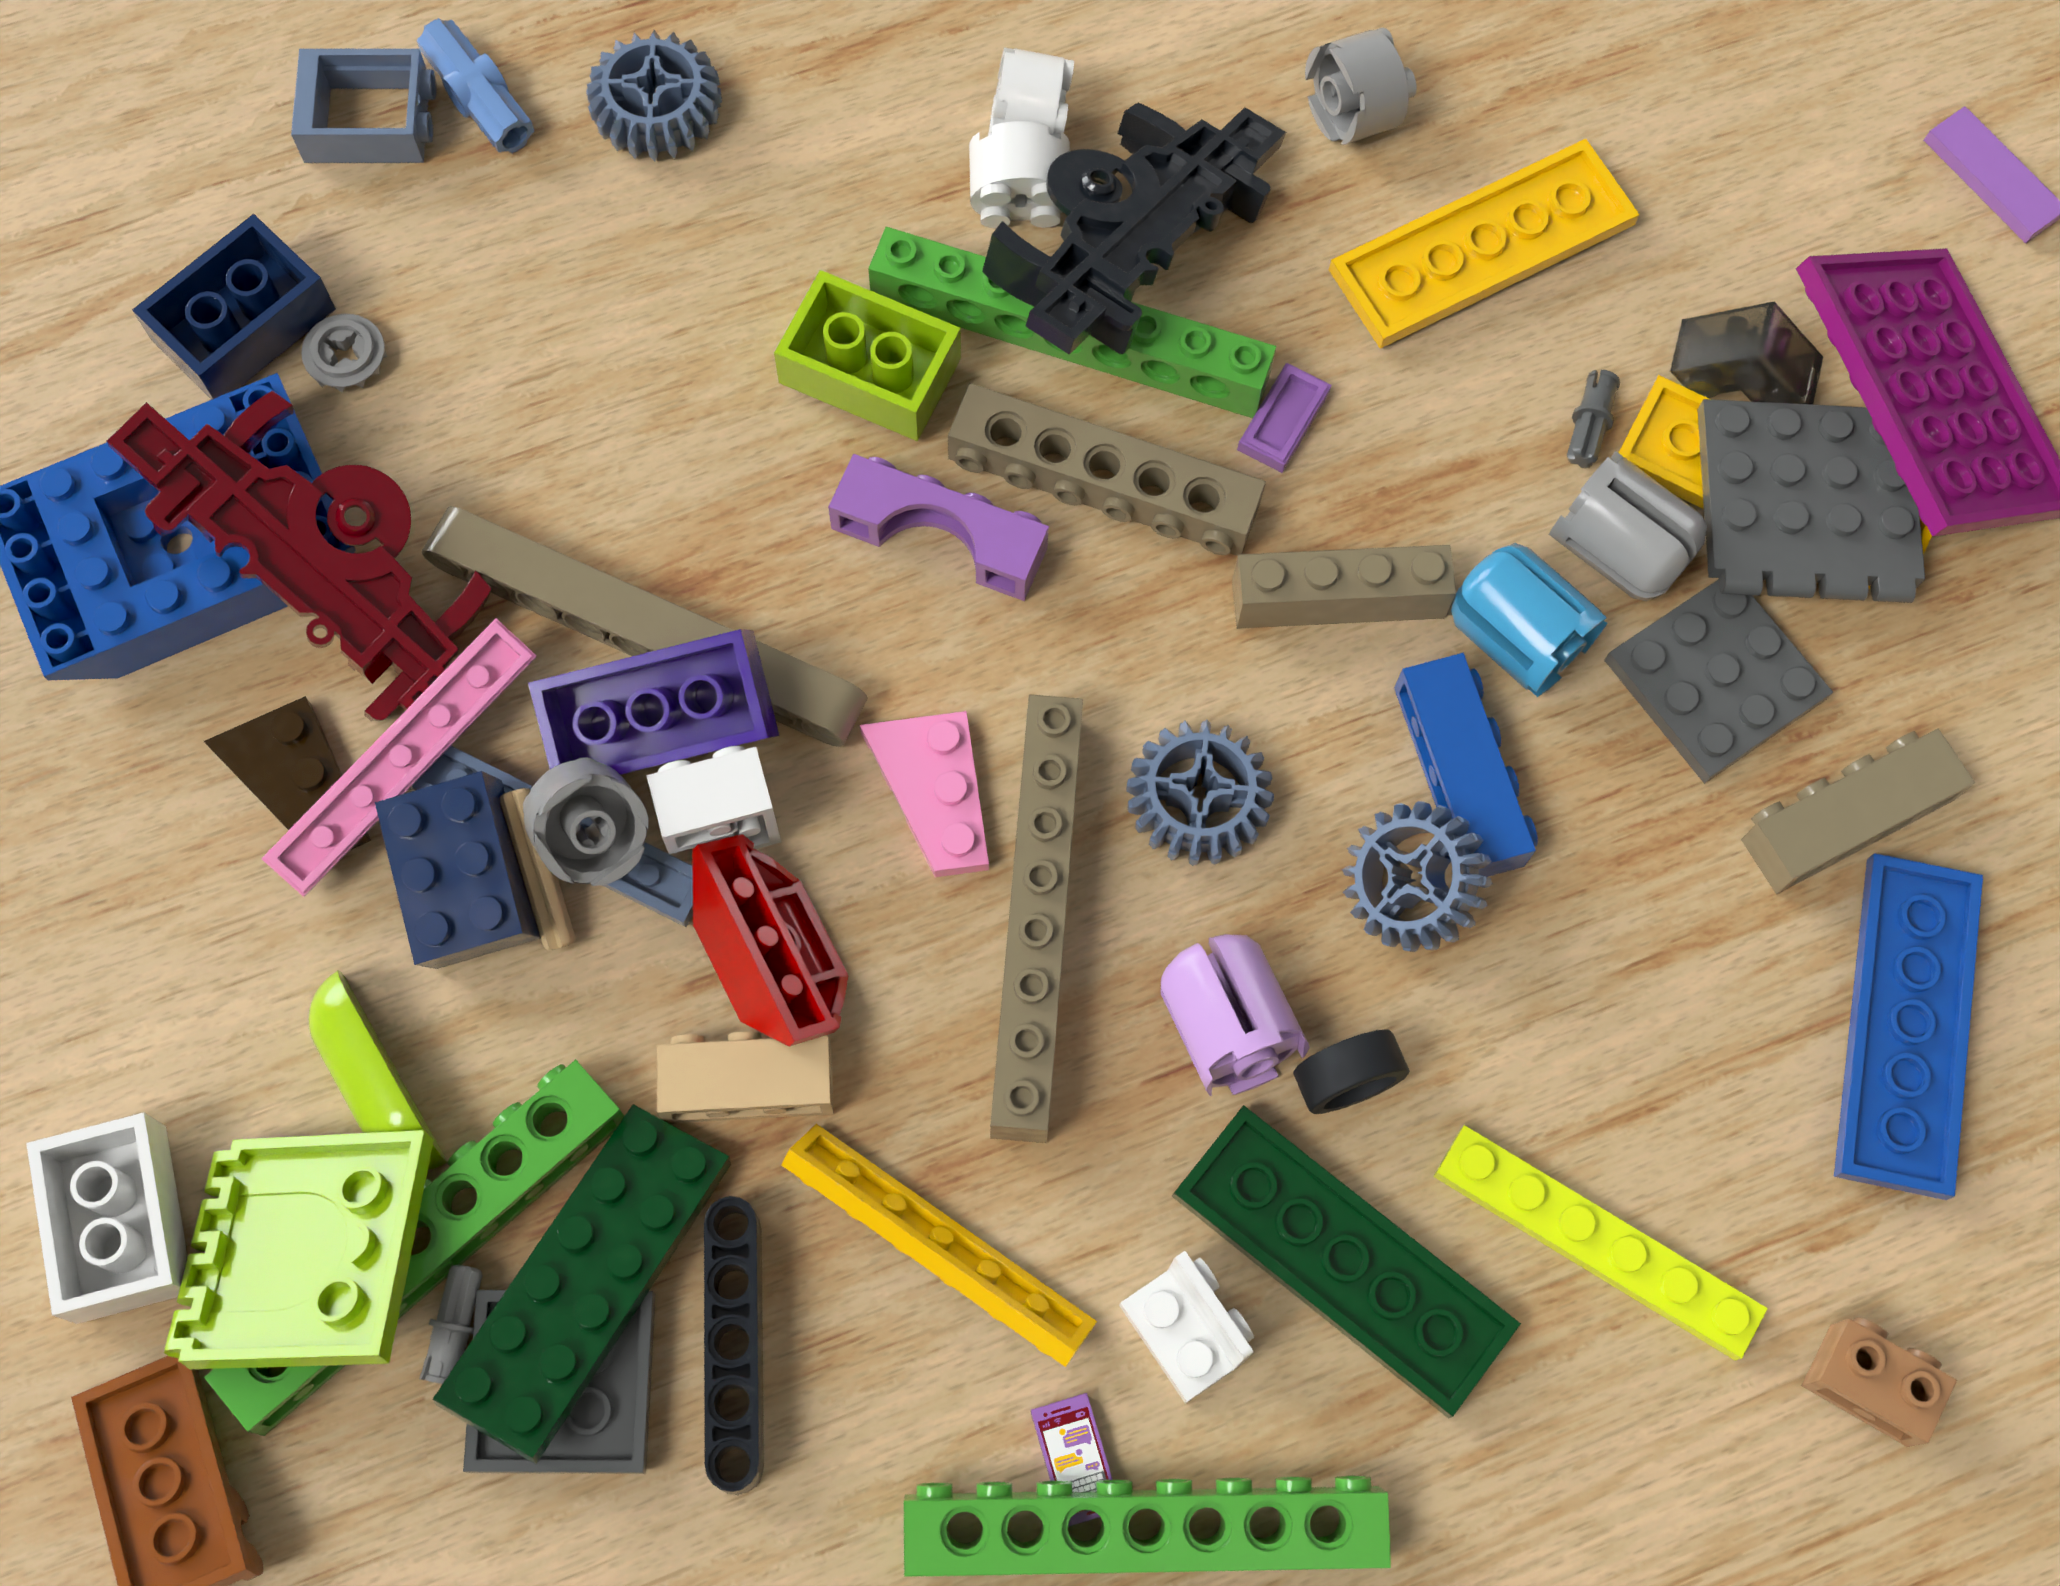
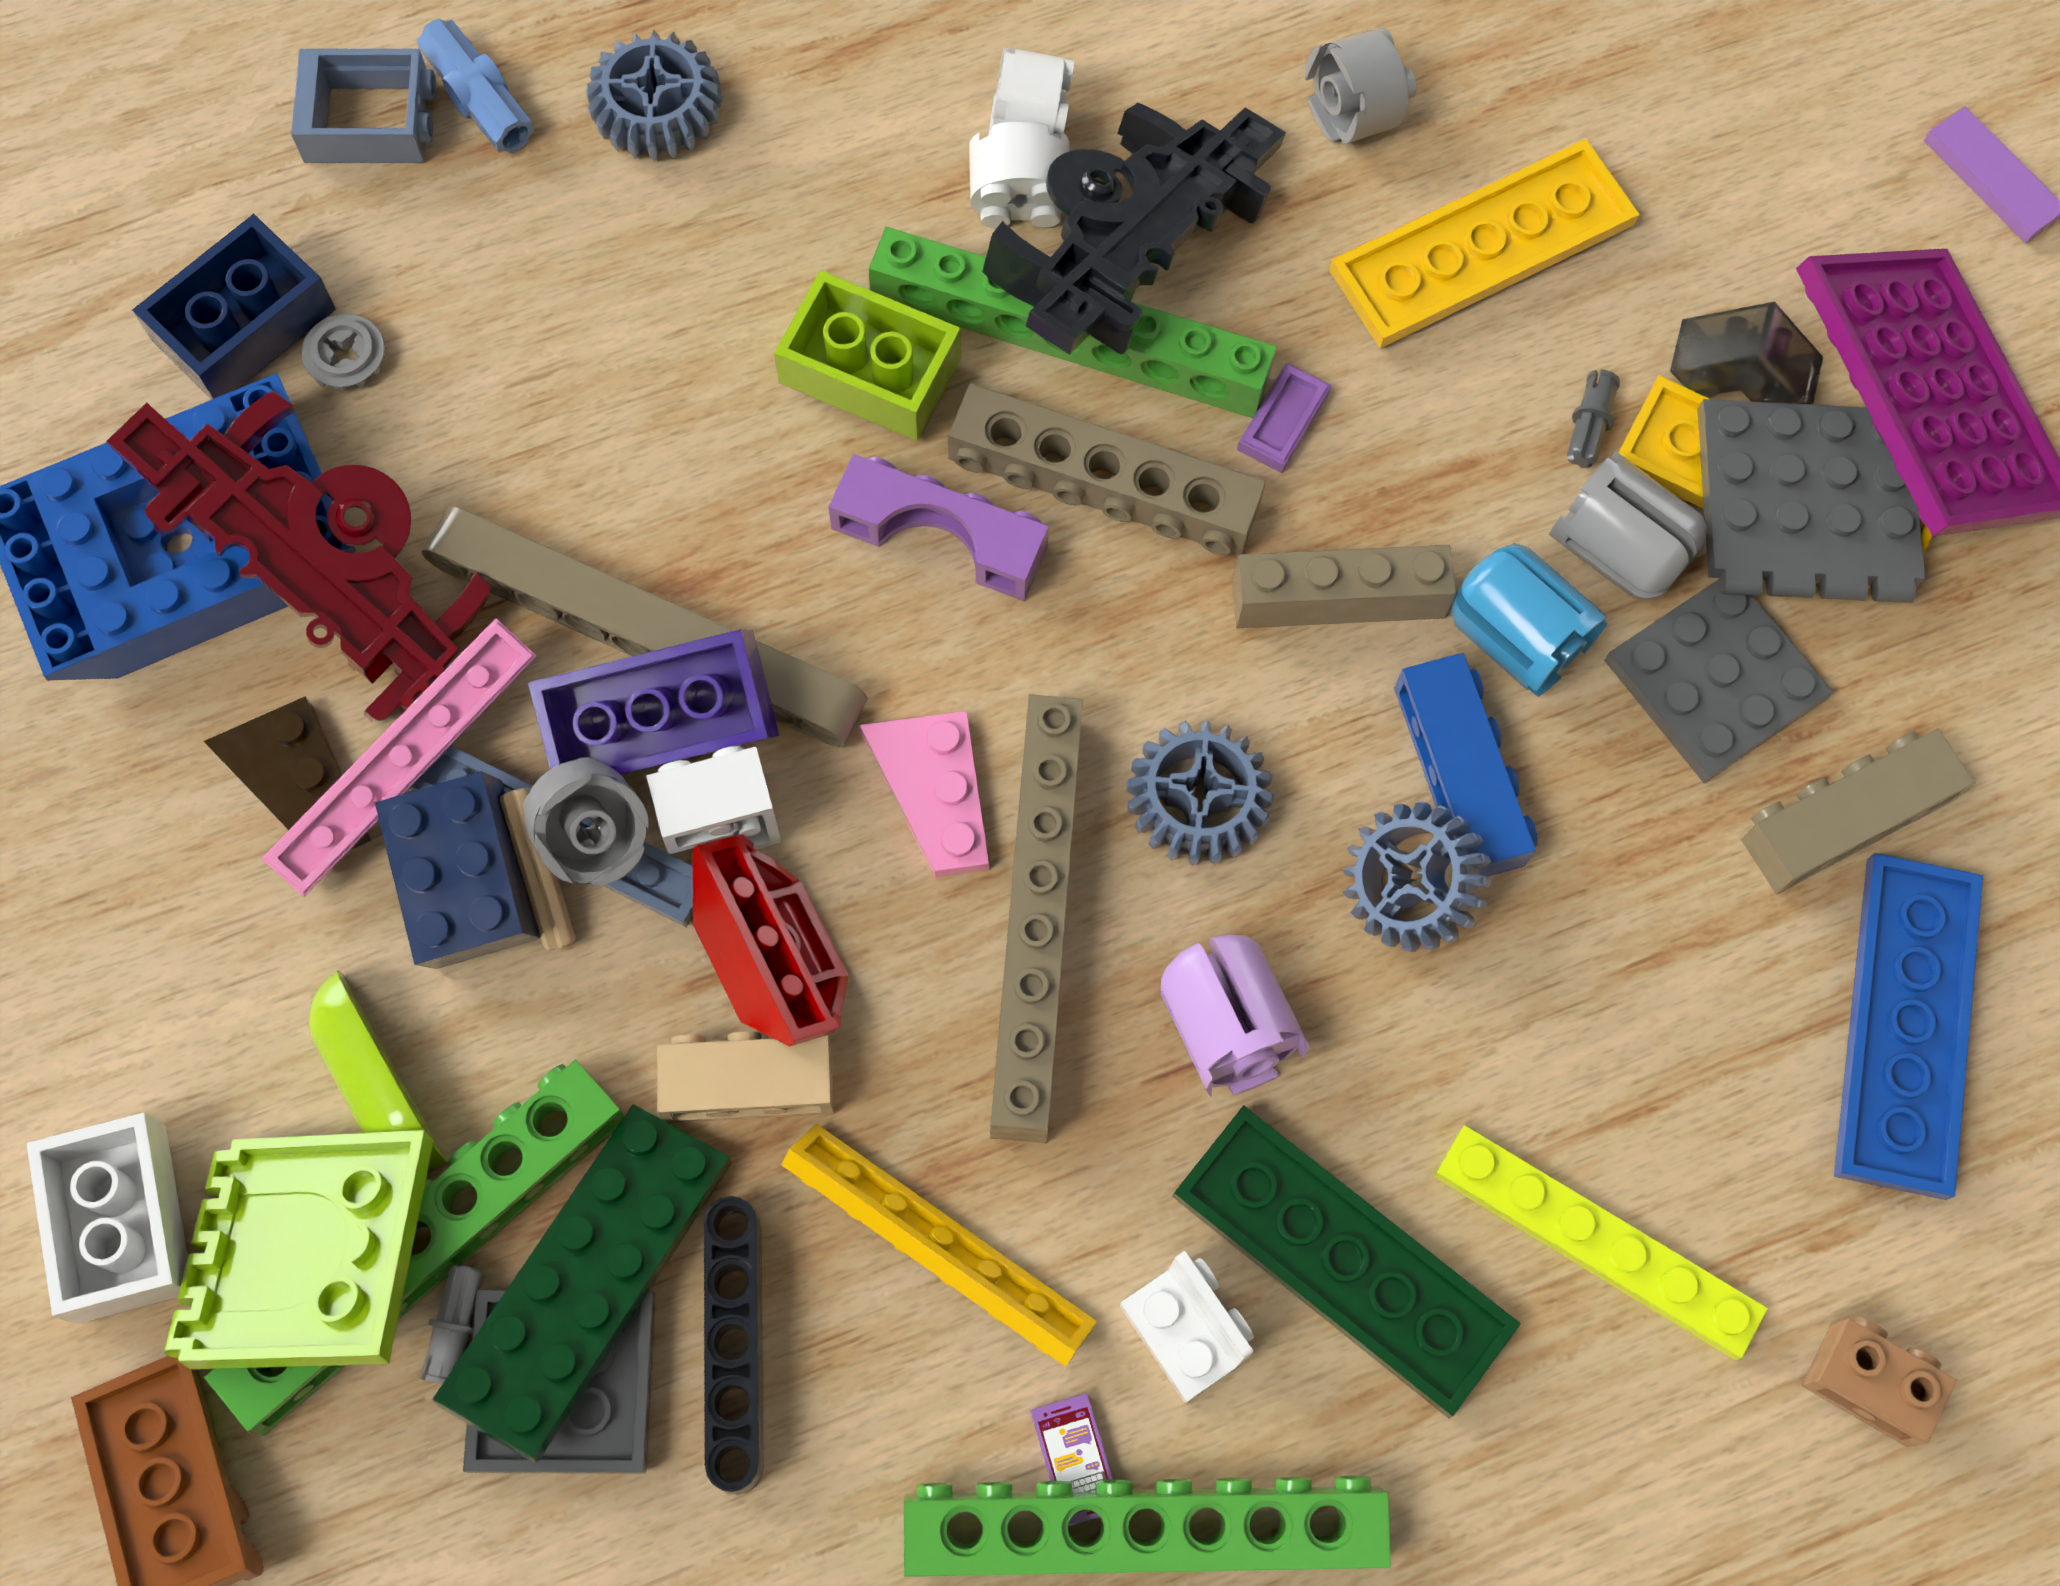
(1351, 1071): black tyre -> none

